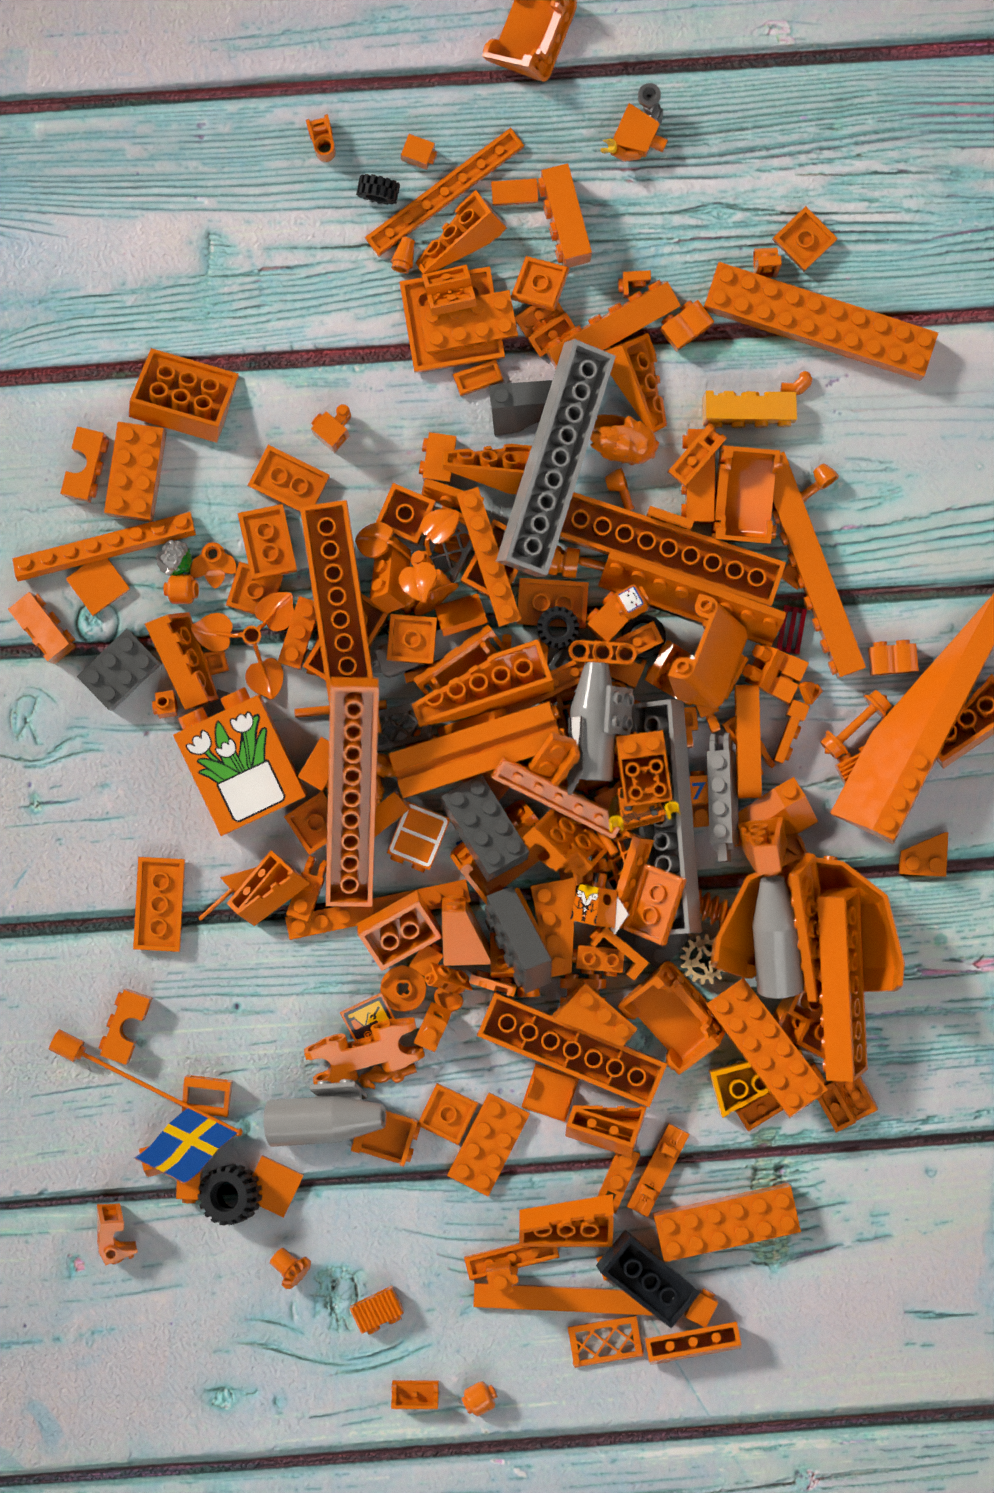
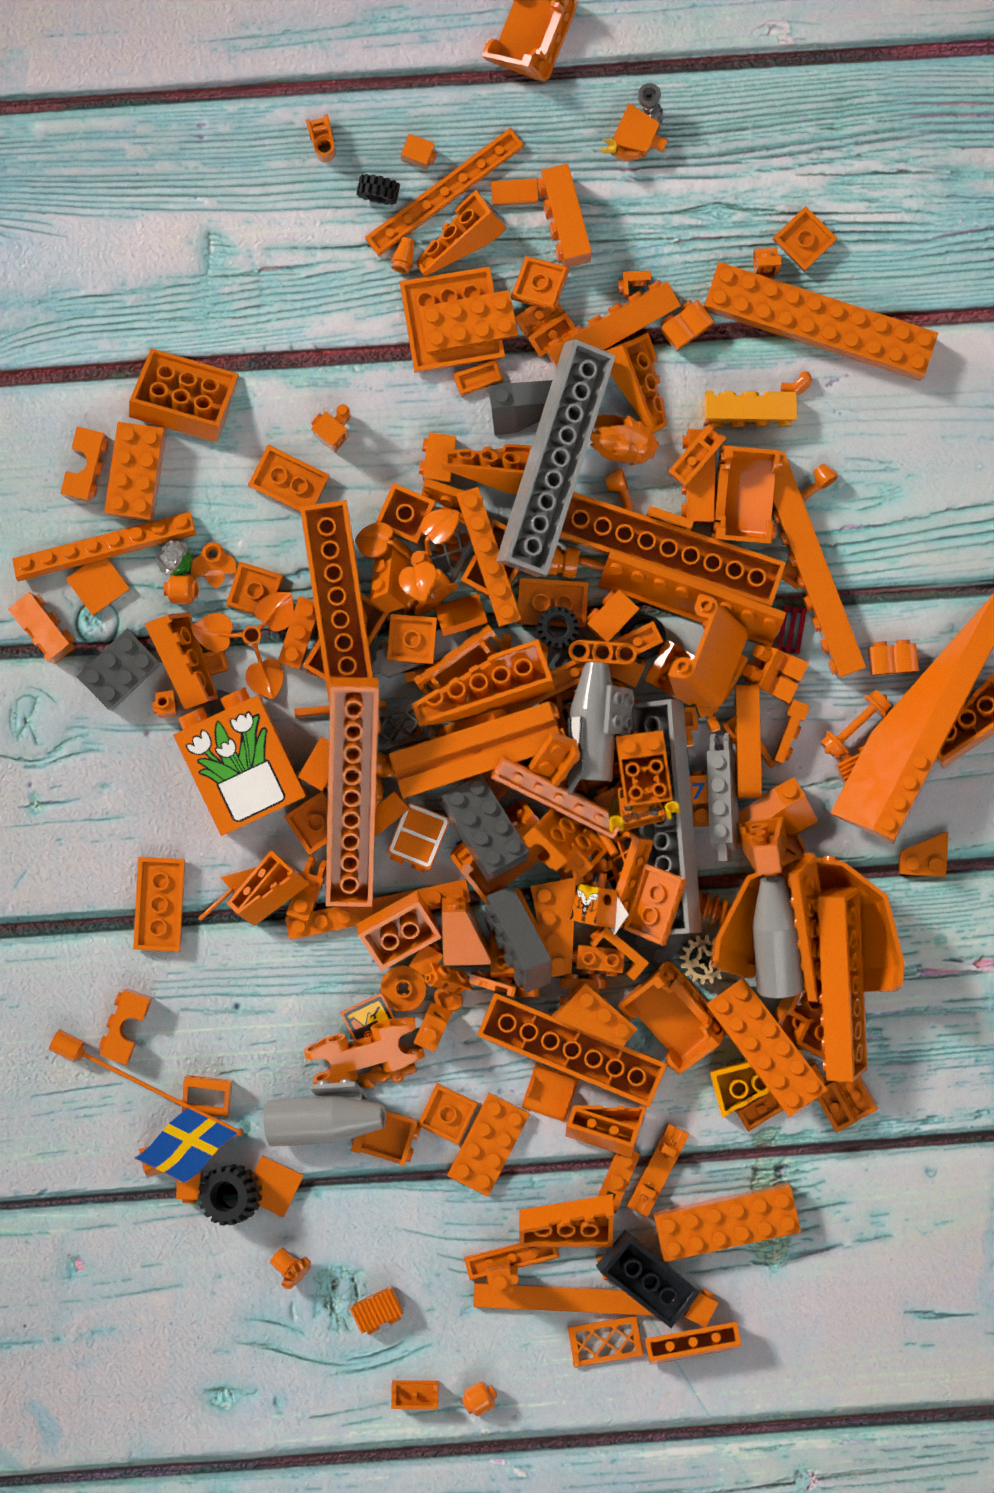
(109, 1221): orange tile -> none
(267, 542): orange plate -> none
(449, 290): orange slope -> none
(632, 601): head -> none
(809, 691): orange tile -> none

